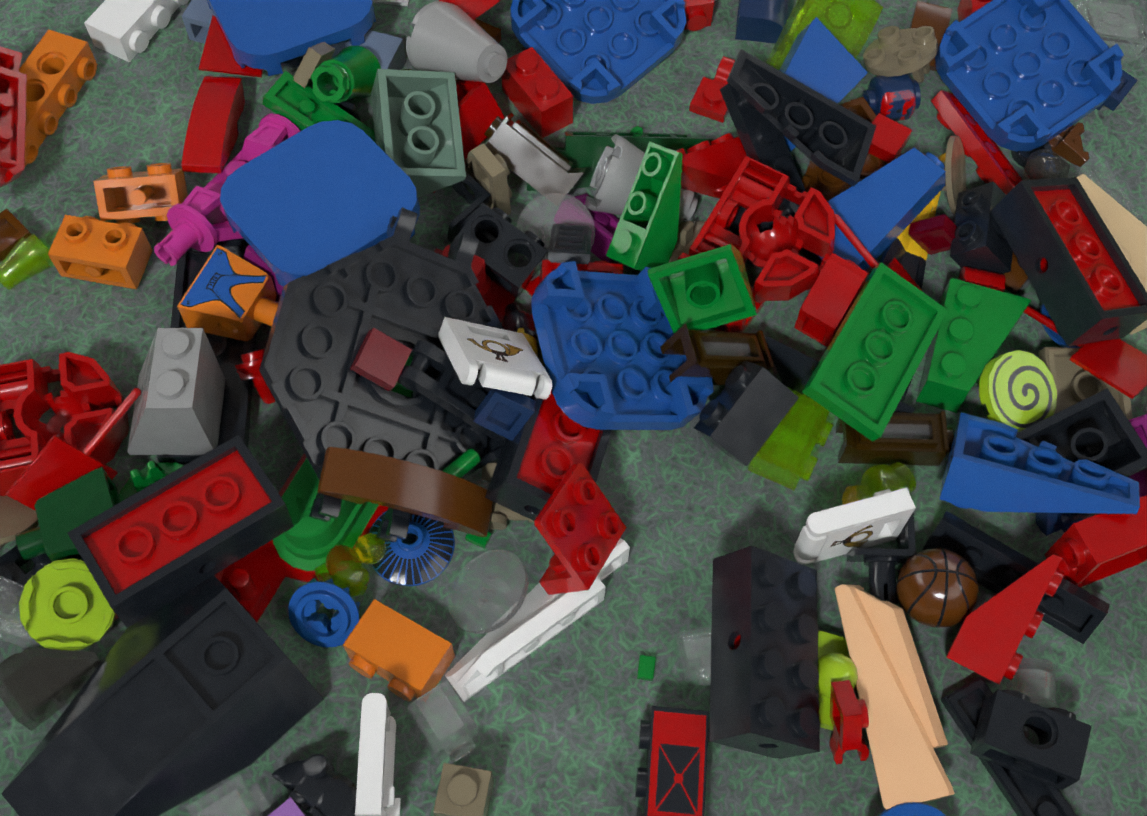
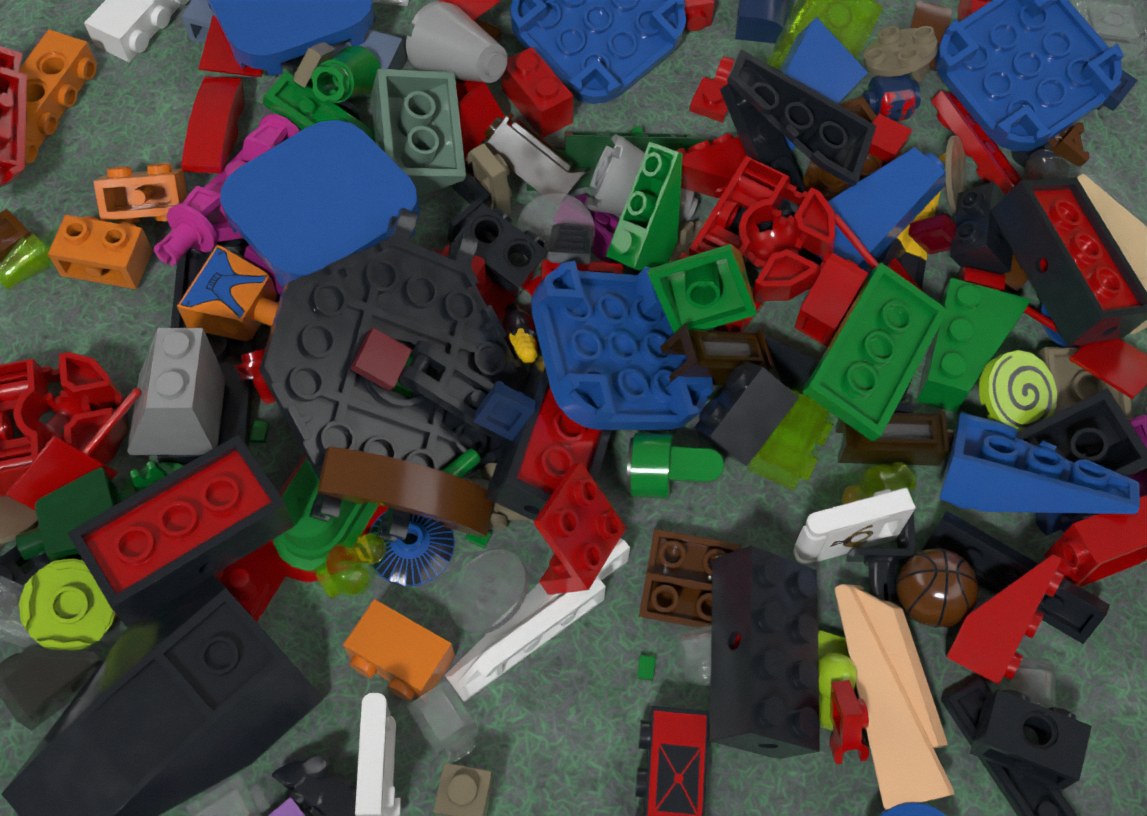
(259, 431): none -> green piece
(318, 627): blue gear -> none
(500, 355): white container -> none
(656, 463): none -> green piece
(681, 578): none -> reddish brown slope

